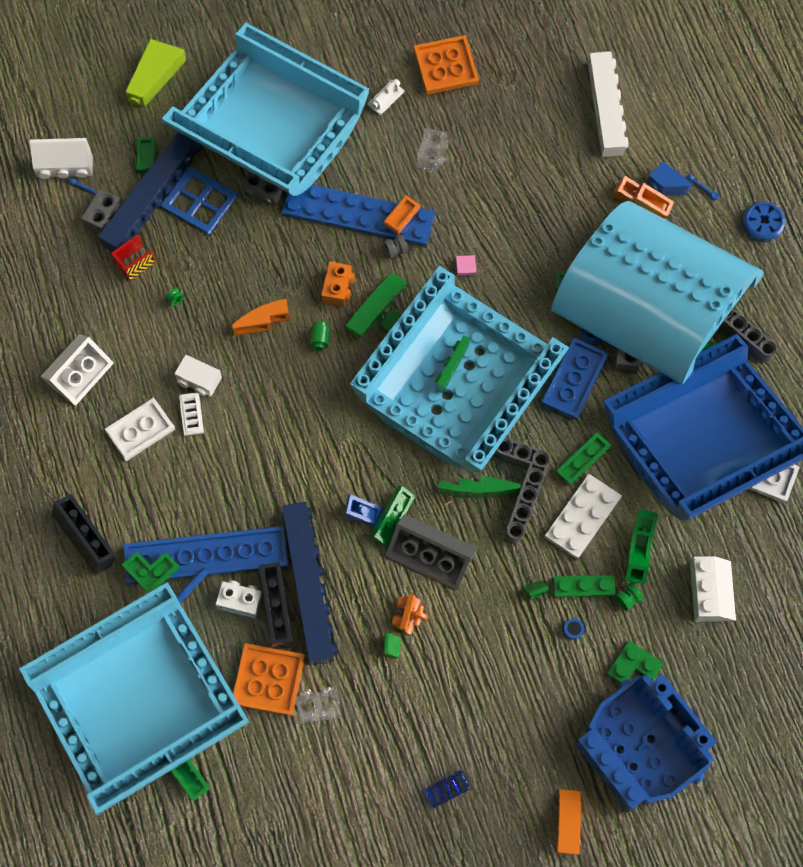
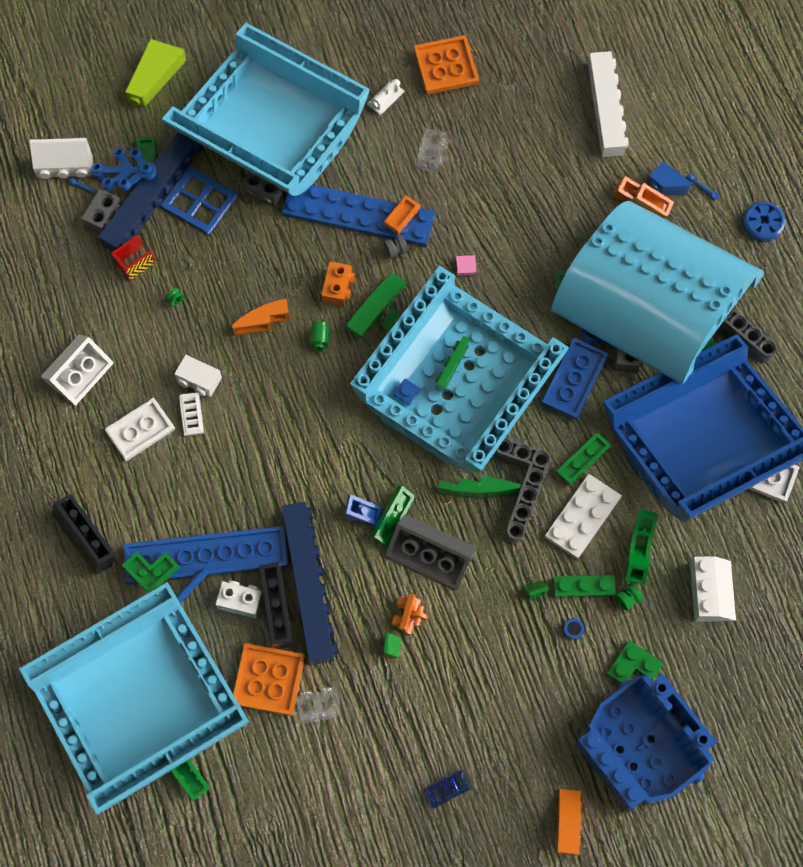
(146, 170): none -> blue plant
(407, 392): none -> blue plate

